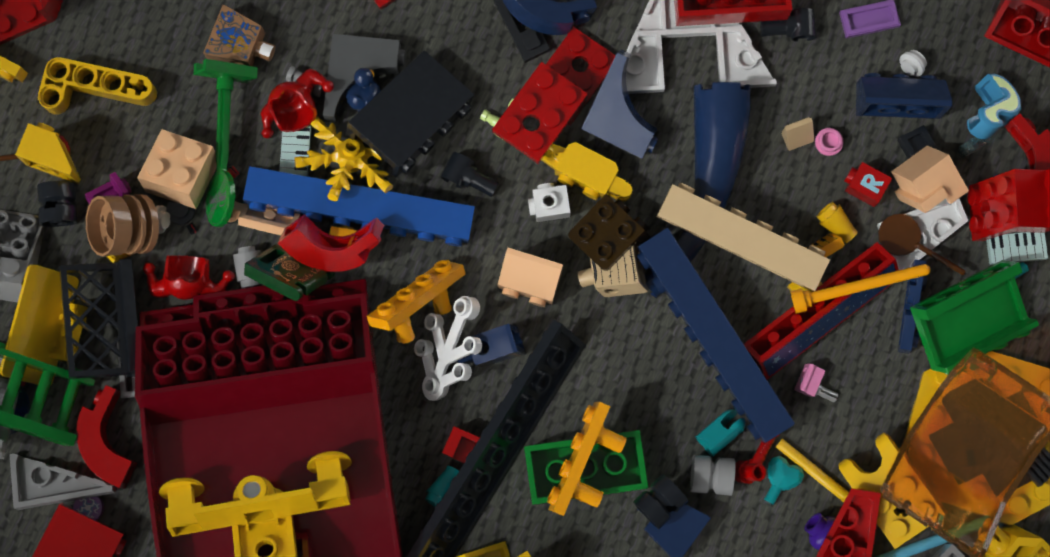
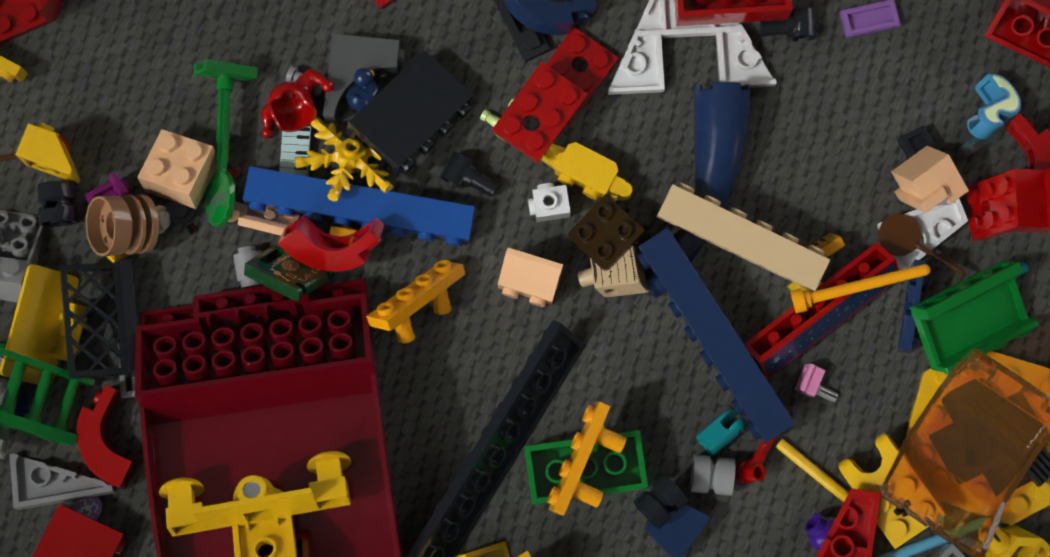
(99, 86): yellow beam -> none
(185, 278): red piece -> none
(237, 40): torso -> none
(437, 381): white plant -> none
(440, 486): teal cone -> none
(460, 444): red panel -> none
(503, 344): dark blue torso -> none
(614, 115): dark blue arch -> none
(782, 477): teal rock -> none
(798, 133): tan slope -> none
(829, 141): bright pink plate -> none
(836, 221): yellow cone -> none
(867, 184): red brick -> none
(902, 96): dark blue slope -> none
(913, 63): white plate -> none
(1017, 247): light aqua tile -> none

